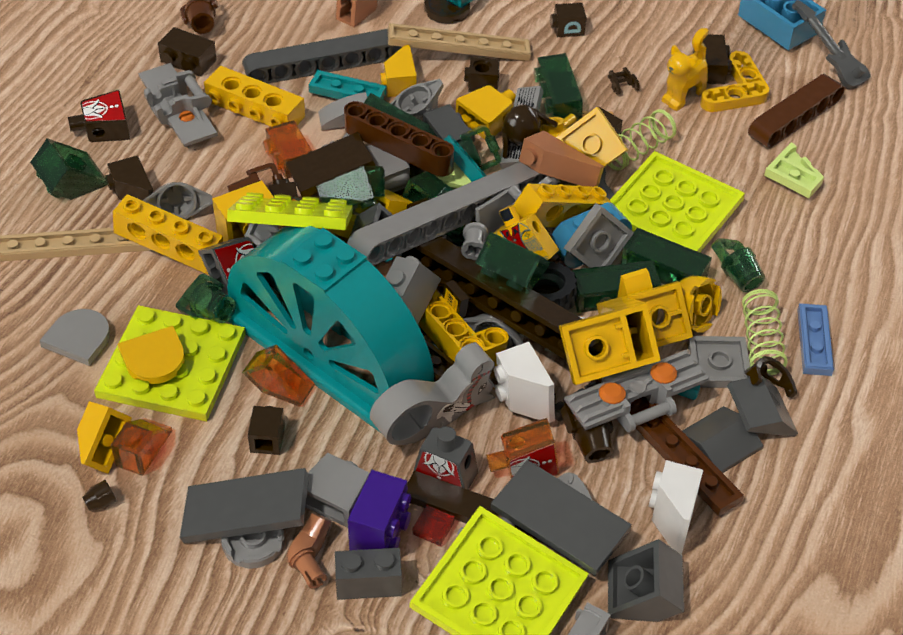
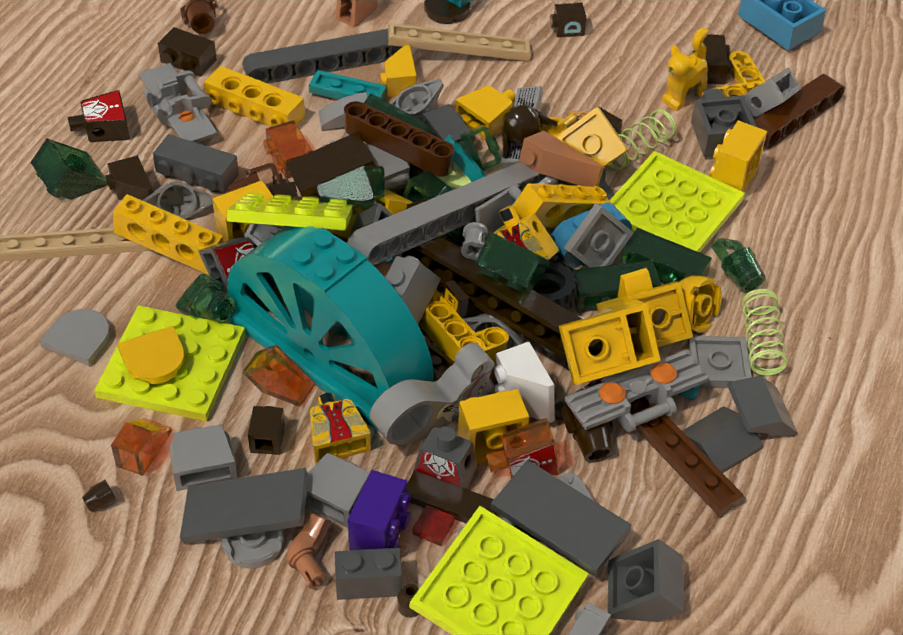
(96, 433): yellow slope -> none
(196, 163): none -> dark grey brick
(202, 456): none -> light grey torso
(338, 428): none -> torso
(404, 598): none -> dark brown hose
(482, 73): dark brown brick -> none
(488, 417): none -> yellow brick
(558, 86): clear green brick -> none
(630, 78): dark brown piece -> none
(674, 501): white slope -> none
(716, 115): none -> dark grey brick
(738, 155): none -> yellow brick
(760, 368): dark brown helmet -> none
(772, 92): none -> light grey torso
(795, 172): yellowish green wing -> none
(815, 339): medium blue tile -> none
(850, 70): dark grey piece -> none

